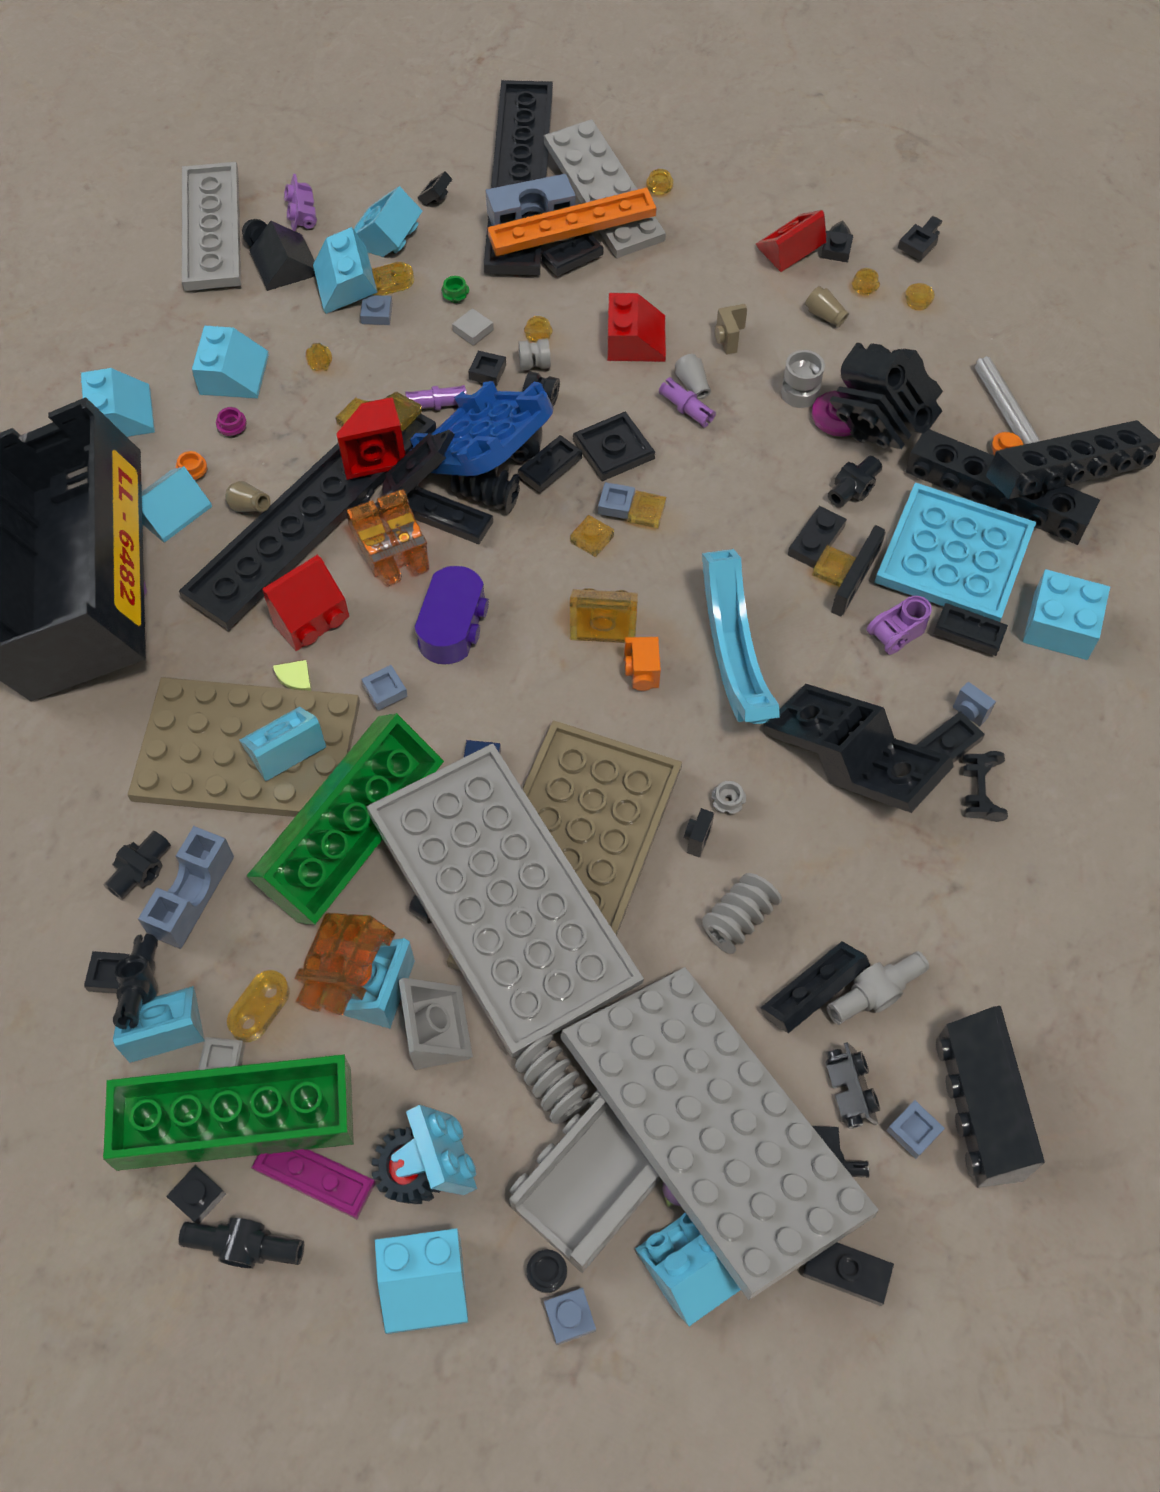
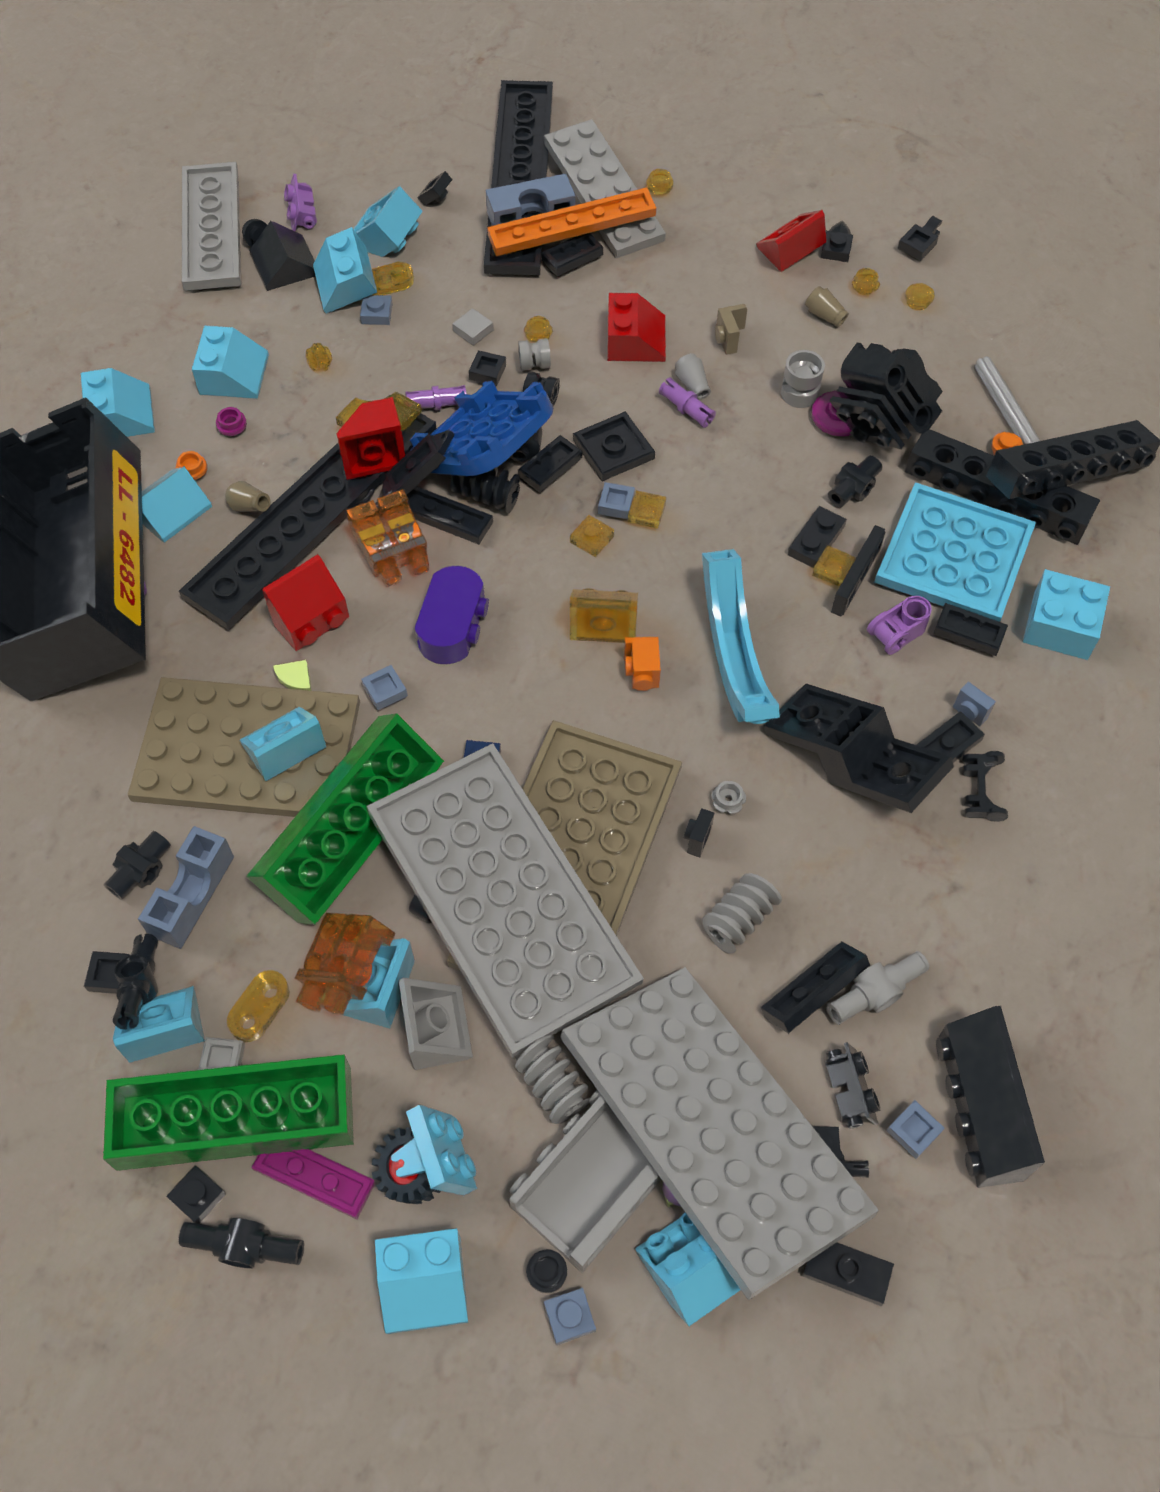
(455, 289): green plate -> none

